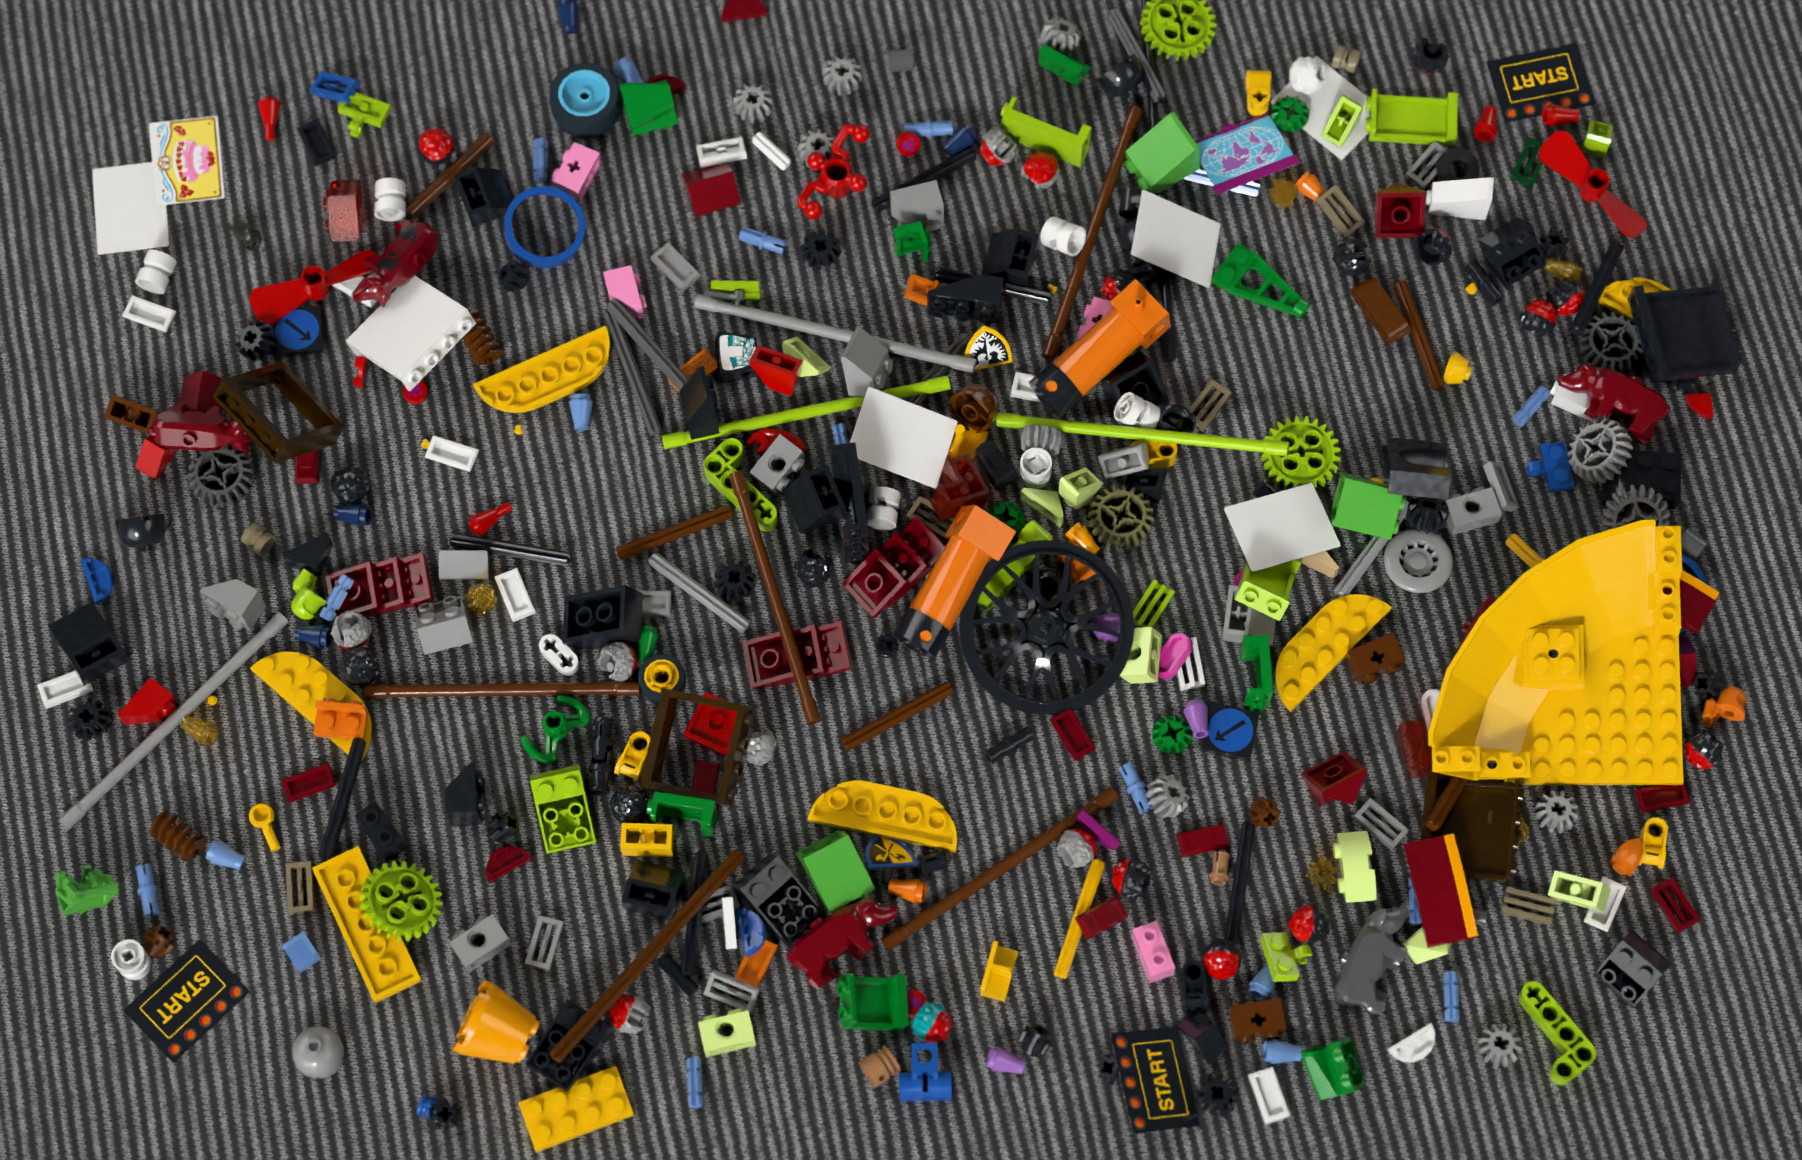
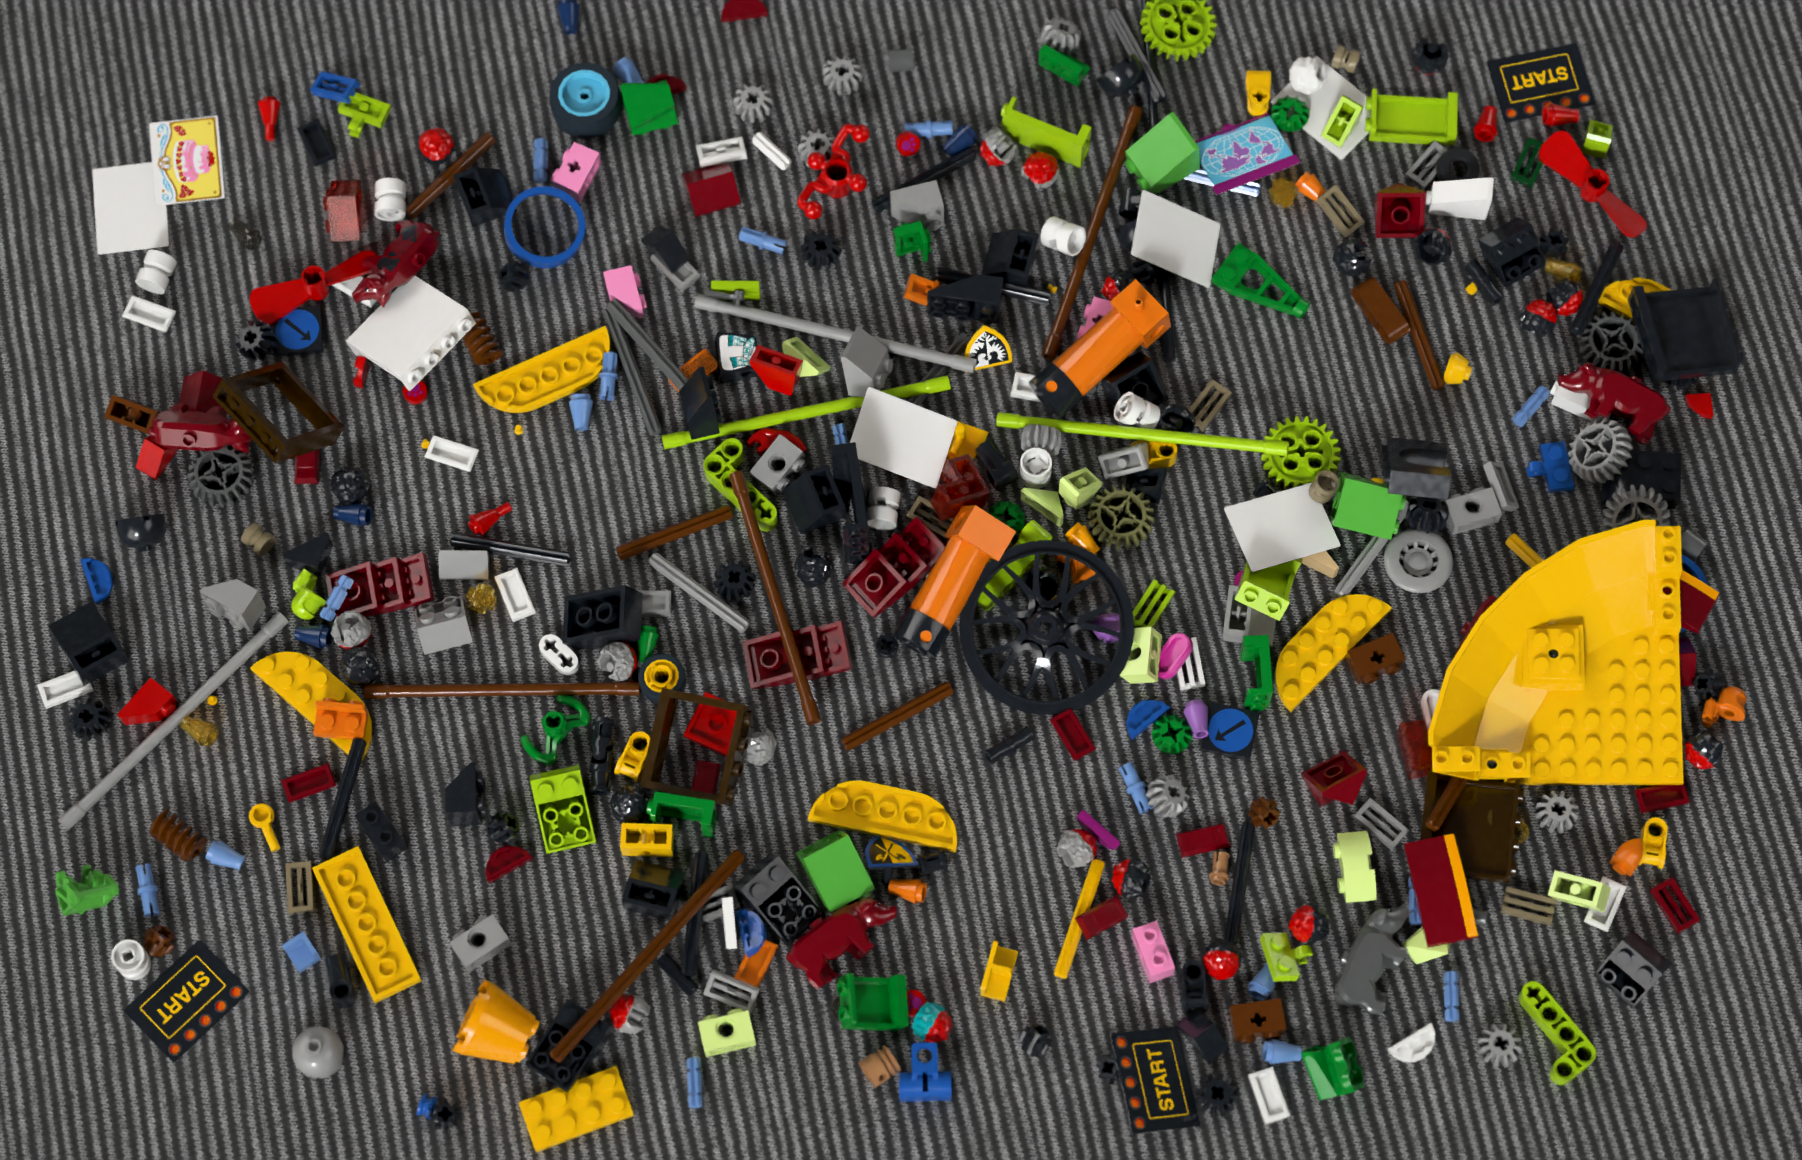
(339, 979): none -> black piece
(411, 920): lime gear -> none
(538, 964): light grey tile -> none
(608, 375): none -> medium blue axle
(666, 248): none -> black slope
(902, 933): reddish brown piece -> none
(974, 407): reddish brown cylinder -> none
(1004, 1061): medium lavender cone -> none
(1144, 715): none -> blue tile
(1324, 486): none -> dark tan wheel
(1326, 878): clear yellow gear -> none

